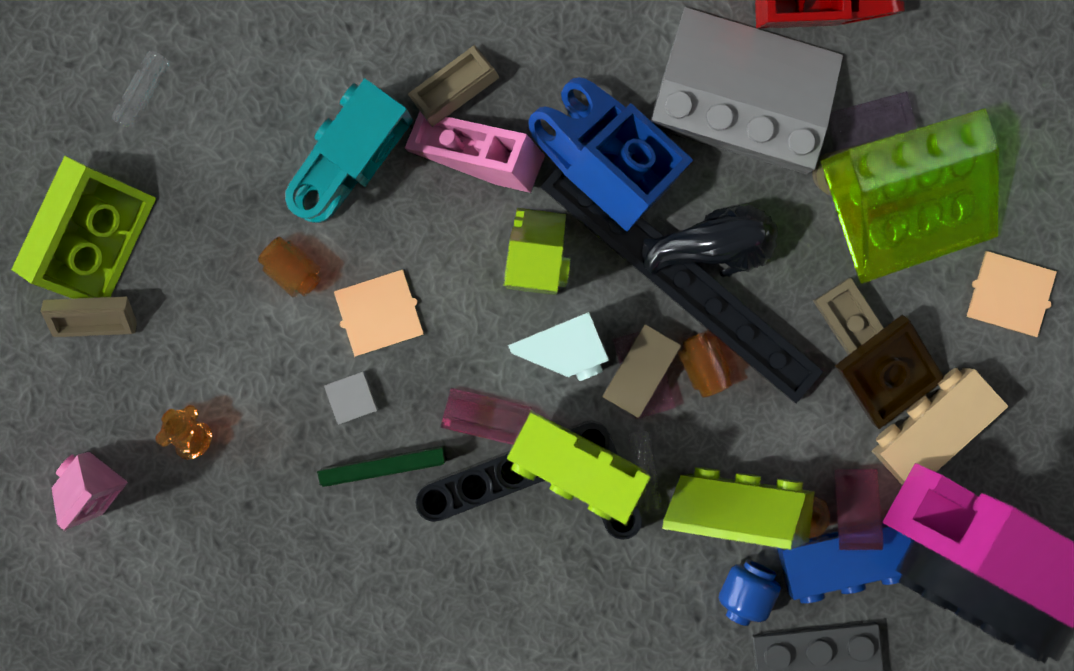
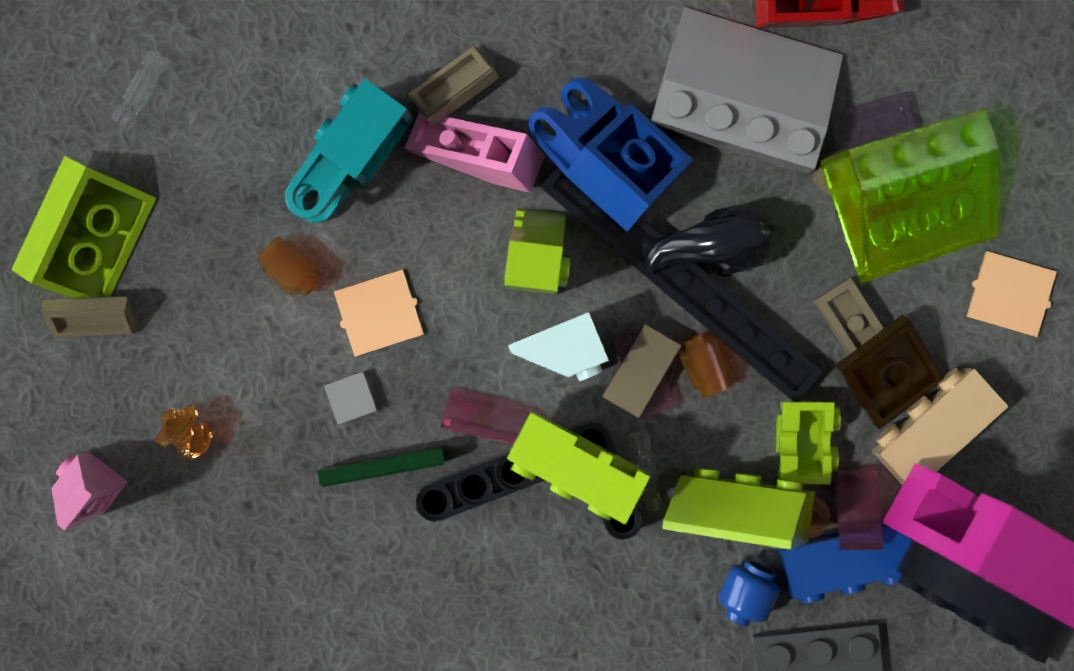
(804, 441): none -> lime cylinder

